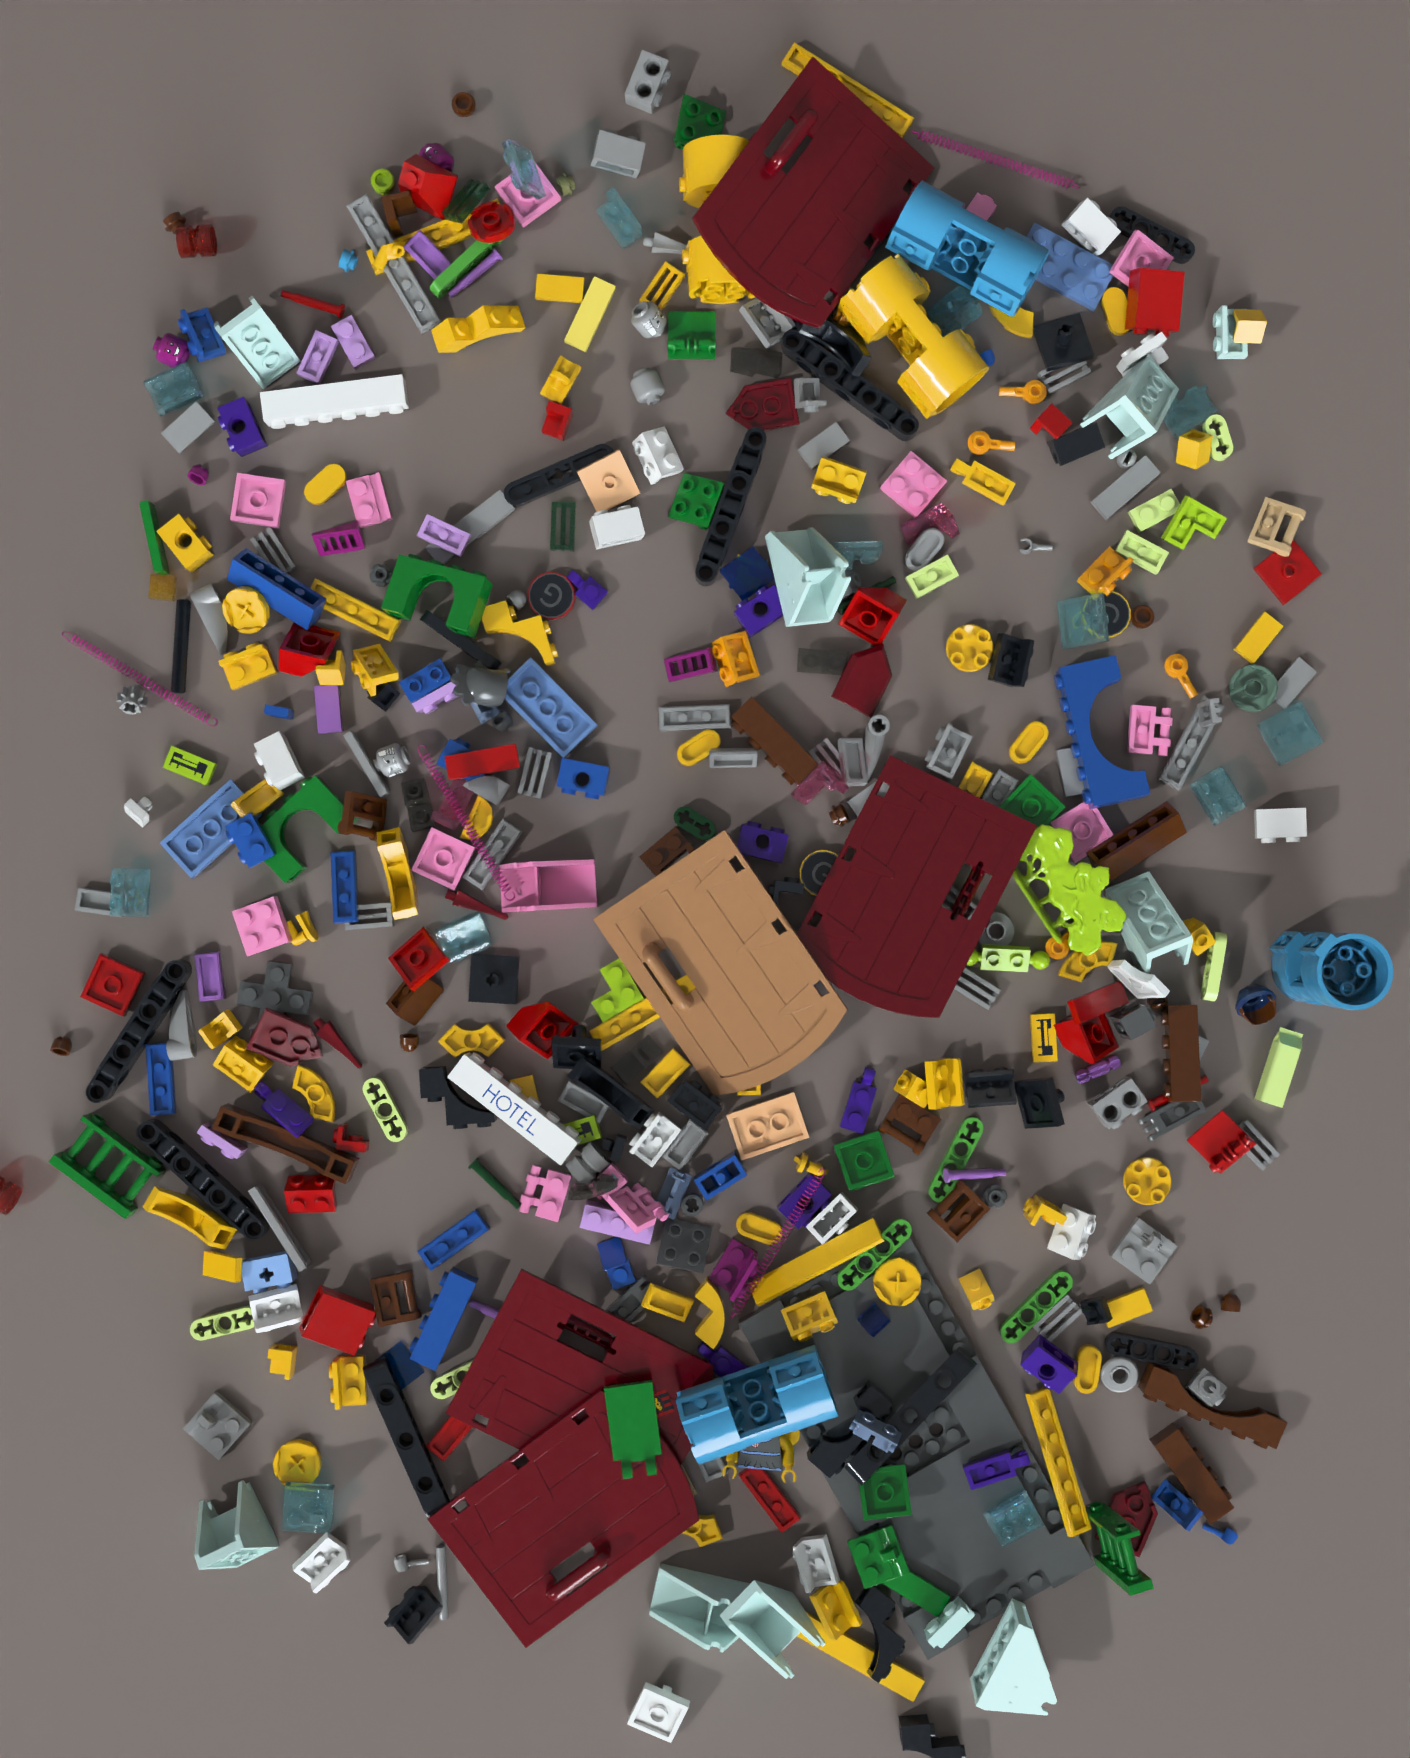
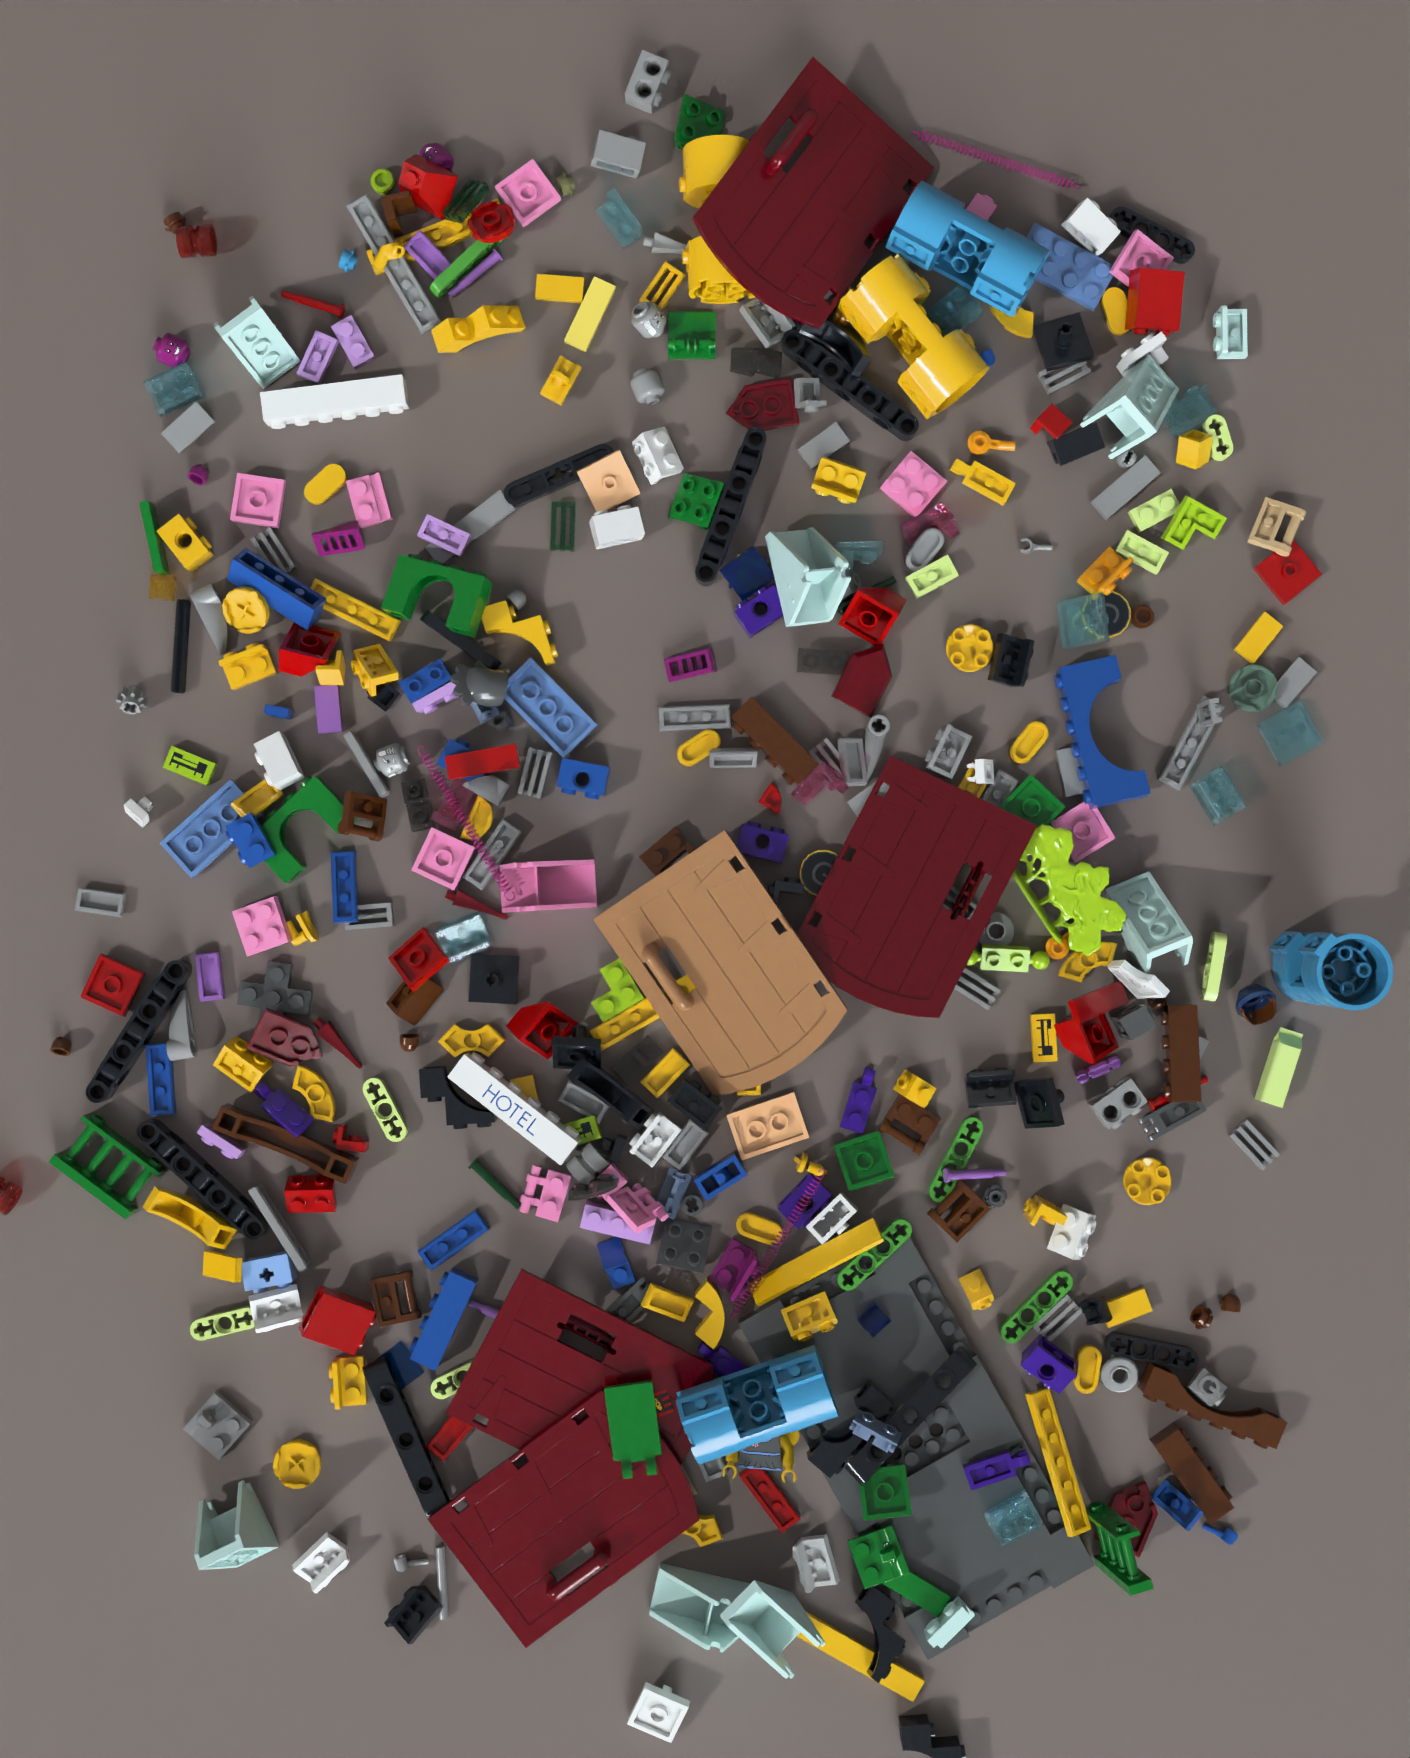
(130, 892): clear light blue bracket -> none
(139, 675): dark pink piece -> none
(202, 336): blue bracket -> none
(220, 1029): yellow bracket -> none
(251, 437): dark purple brick -> none
(283, 1359): yellow panel -> none
(308, 1507): clear light blue hinge -> none
(374, 575): dark grey plate -> none
(398, 873): yellow arch -> none
(463, 104): reddish brown plate -> none
(523, 168): clear light blue hinge -> none
(551, 595): black tile -> none
(557, 420): red panel -> none
(588, 591): dark purple plate -> none
(691, 828): dark green beam -> none
(735, 658): light orange bracket -> none
(771, 799): none -> red tile
(835, 1609): yellow bracket -> none
(839, 815): reddish brown plate -> none
(892, 115): yellow tile -> none
(897, 1281): yellow tile -> none
(944, 1083): yellow bracket -> none
(983, 771): none -> white tile
(1012, 1668): light aqua ladder -> none
(1033, 392): light orange plate -> none
(1138, 840): reddish brown brick -> none
(1141, 730): bright pink plate -> none
(1143, 1250): light grey hinge -> none
(1176, 667): light orange plate -> none
(1201, 935): yellow bracket -> none
(1221, 1142): red hinge -> none
(1249, 326): panel -> none
(1280, 823): white brick -> none

